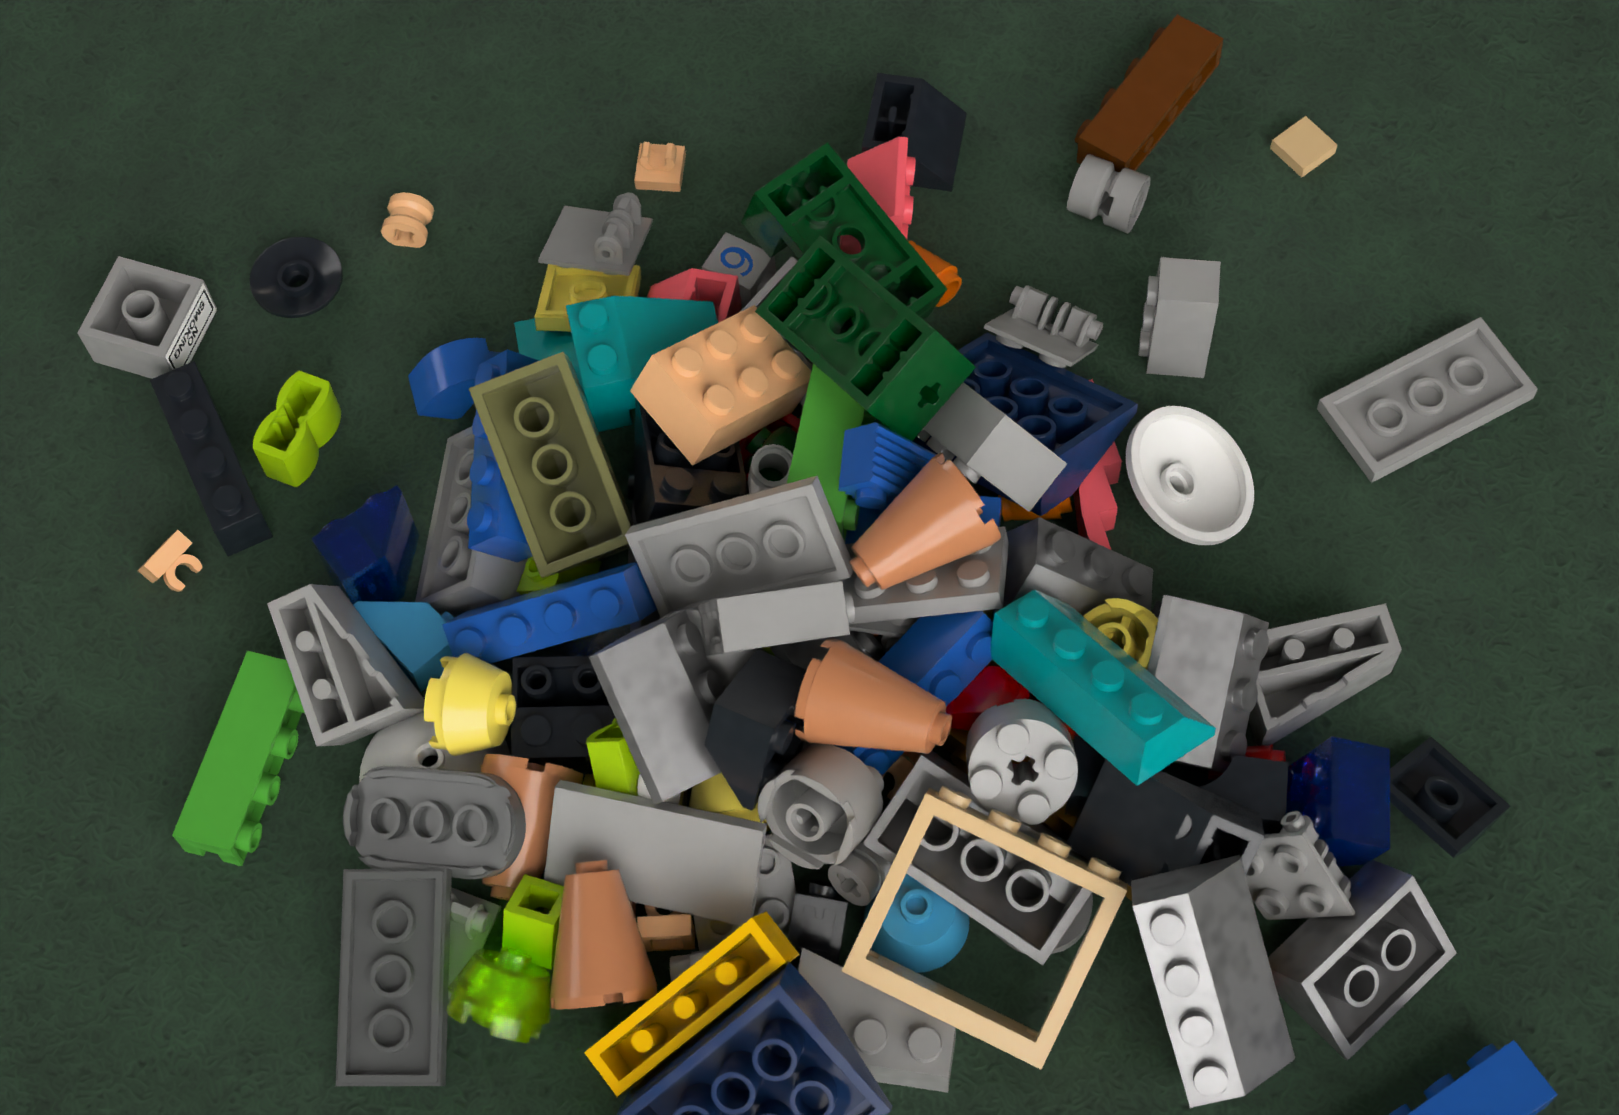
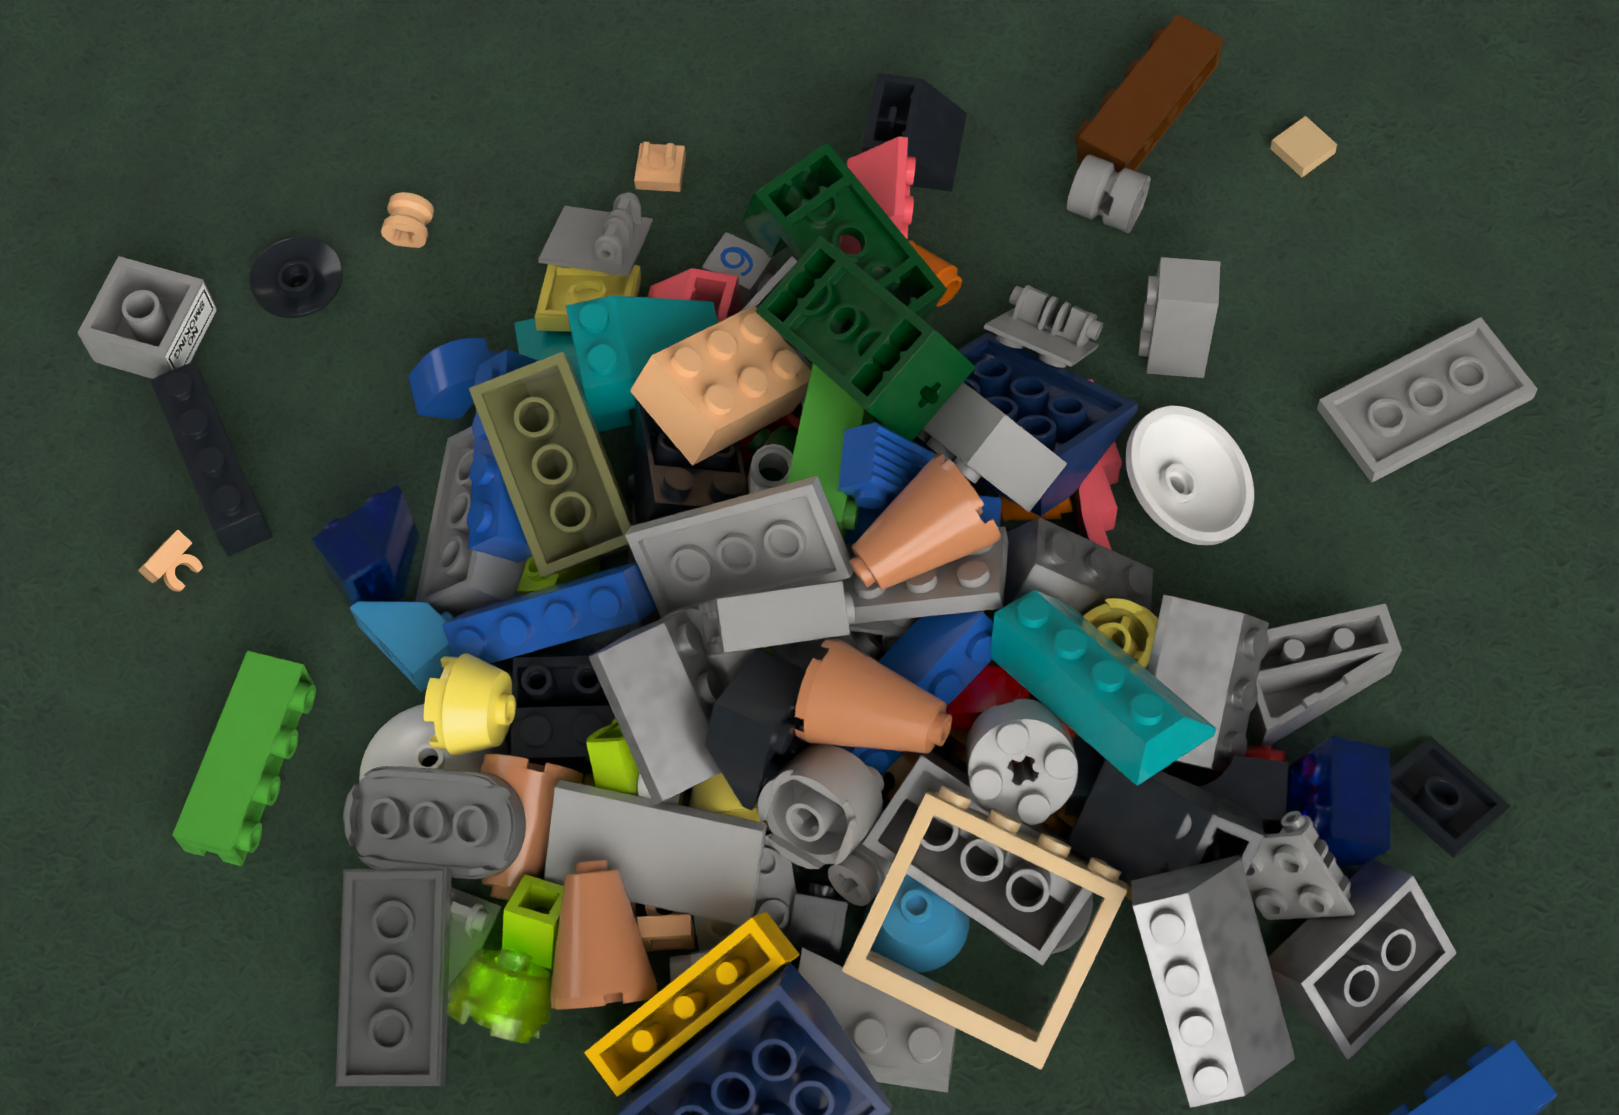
(293, 433): lime brick -> none
(340, 667): light grey wedge -> none

